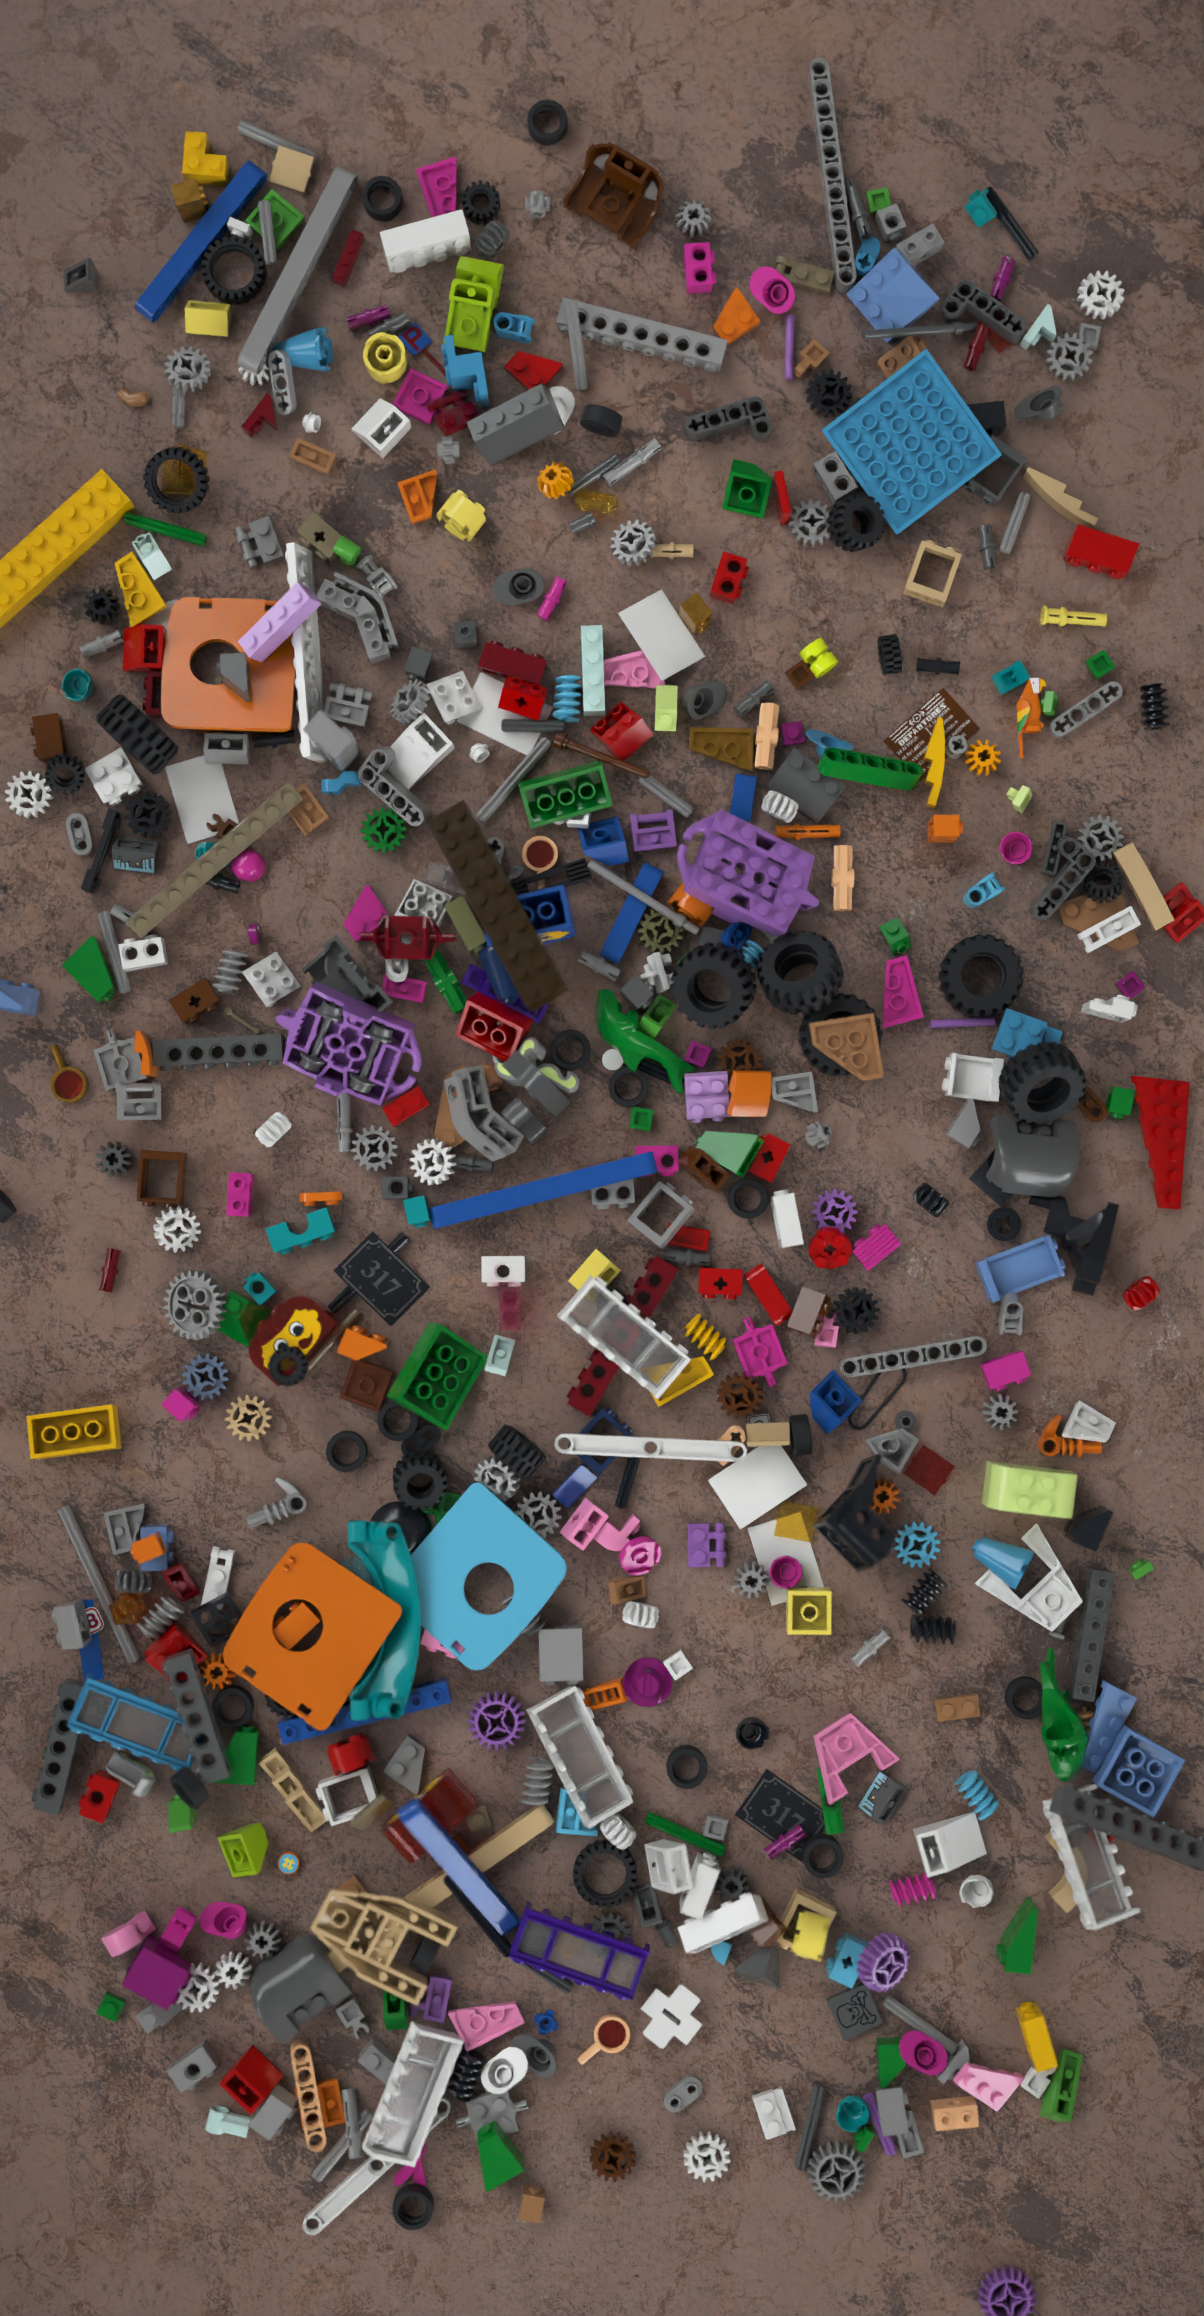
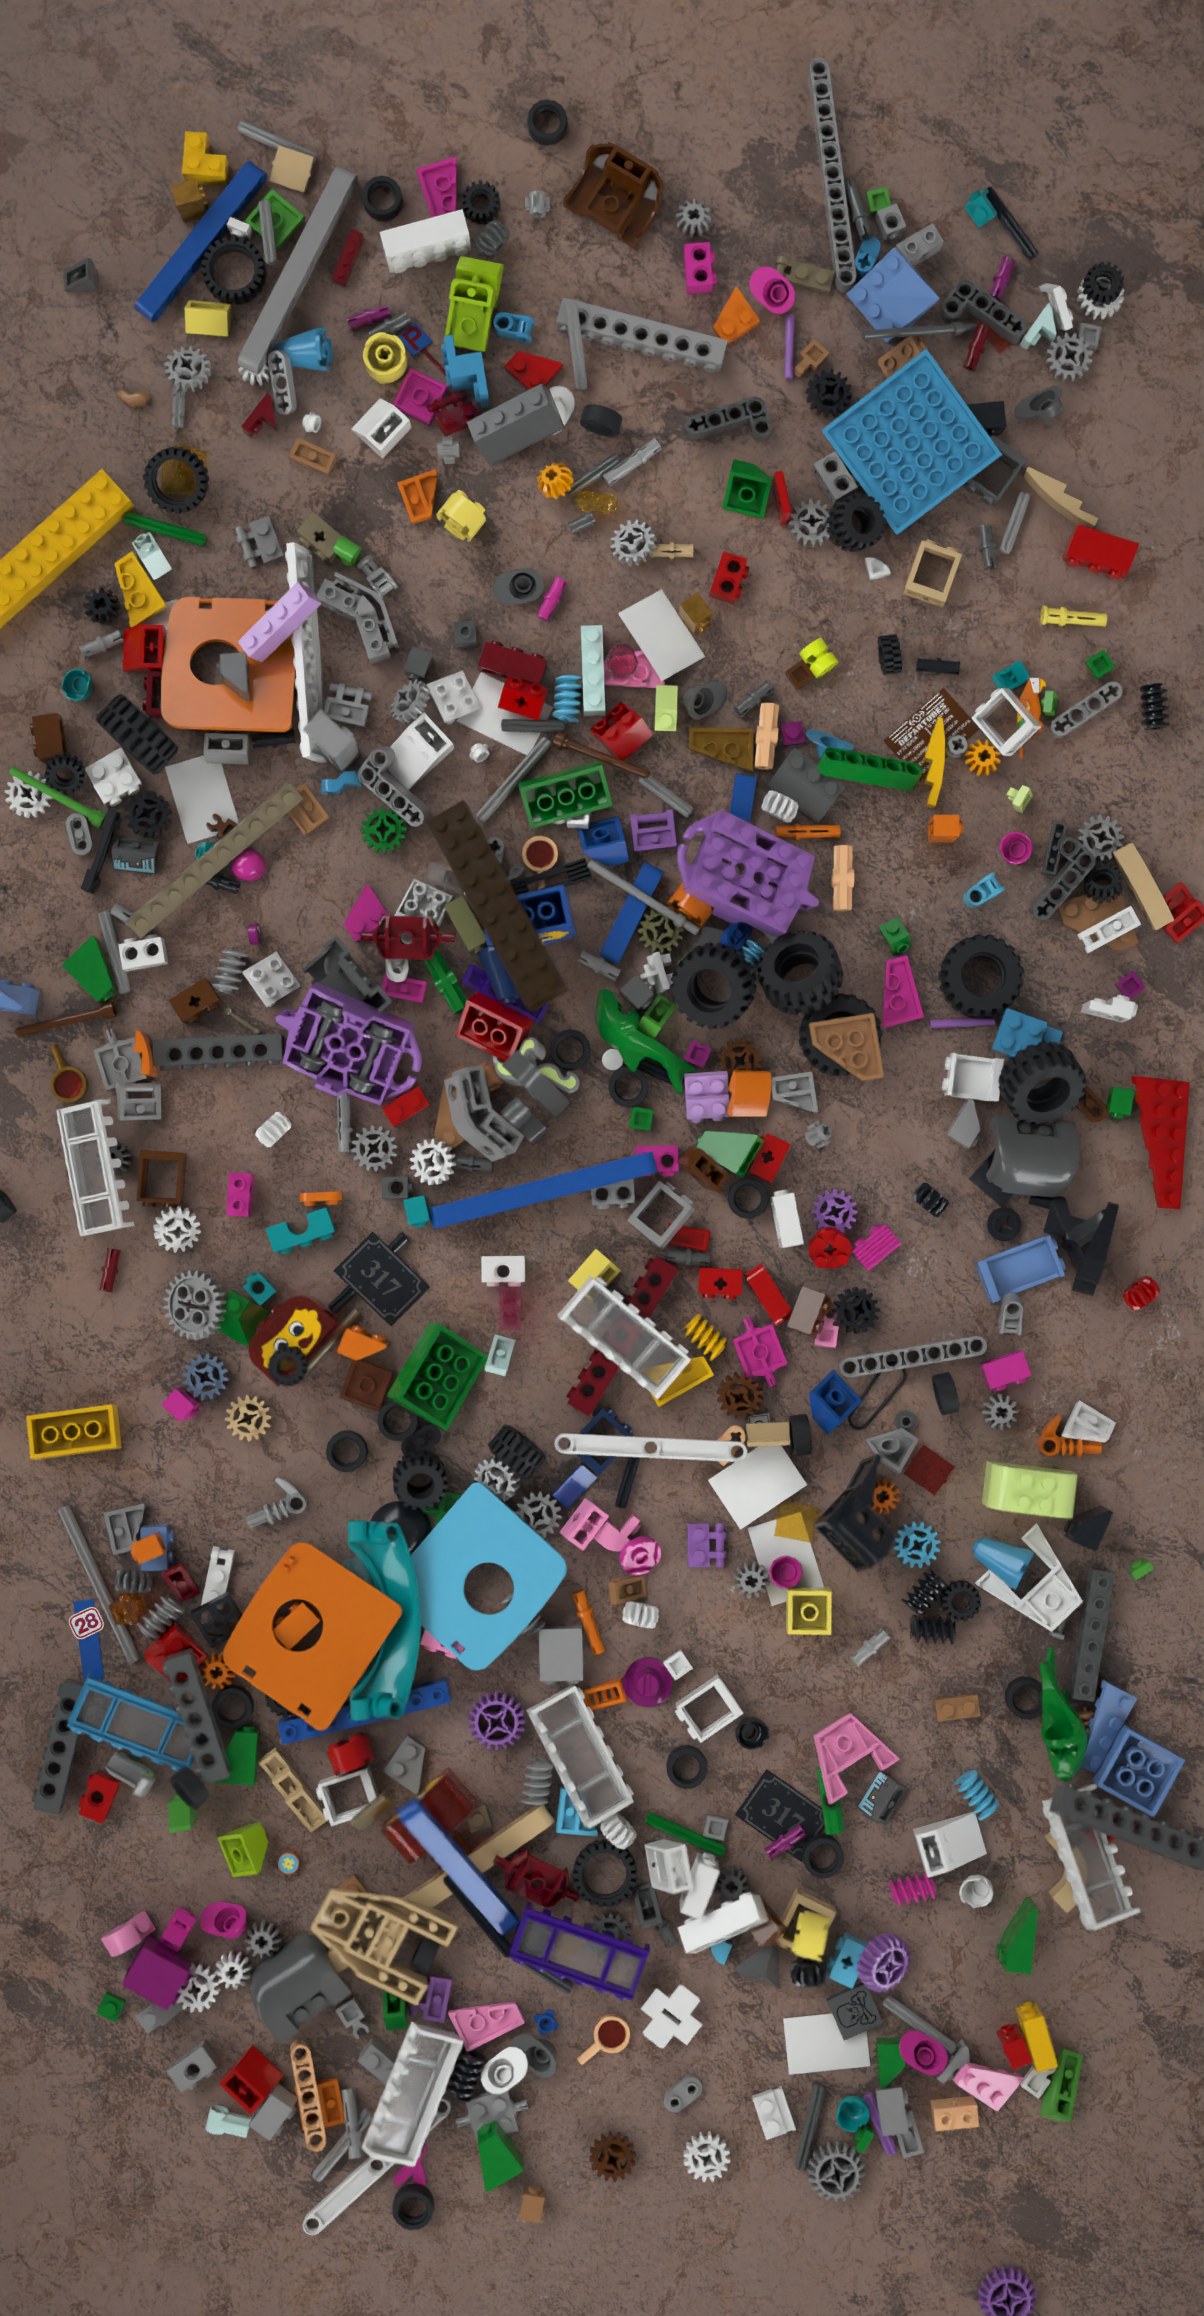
(72, 1624): light grey slope -> none
(92, 1168): none -> window
(94, 816): none -> bright green piece
(106, 1010): none -> reddish brown piece
(525, 1868): none -> dark red plate
(587, 1619): none -> orange pin
(621, 661): none -> clear pink hair
(733, 1705): none -> white window
(808, 1972): none -> black gear
(818, 2046): none -> white sticker
(876, 568): none -> white tile
(945, 1393): none -> black tyre
(964, 1613): none -> black tyre
(1014, 2046): none -> red brick
(1020, 736): none -> white window
(1057, 297): none -> white wing
(1103, 271): none -> black tyre

